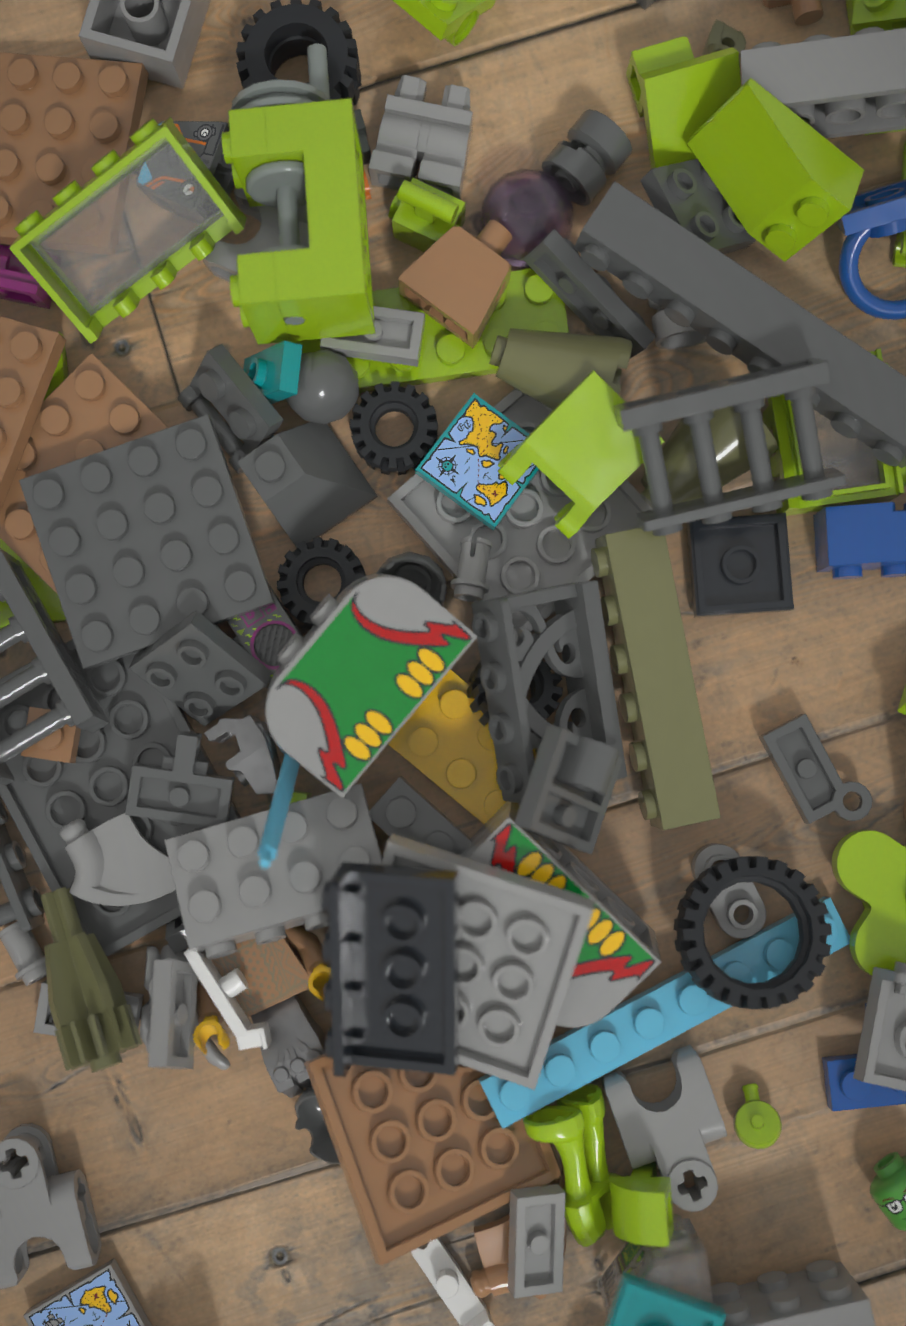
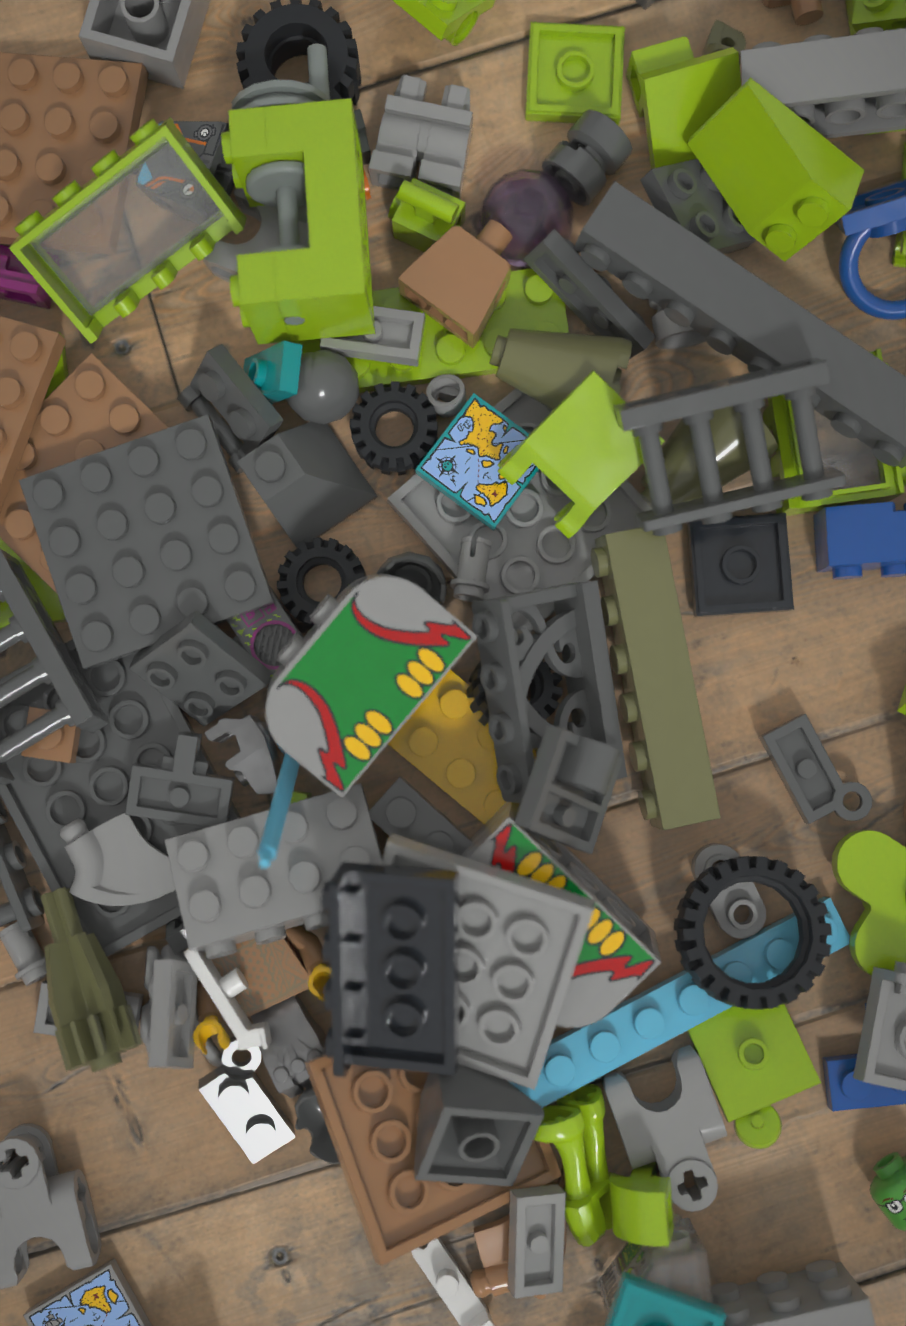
(246, 1104): none -> hinge
(451, 391): none -> light grey hinge
(473, 1129): none -> dark grey slope
(574, 71): none -> lime tile
(752, 1058): none -> lime plate

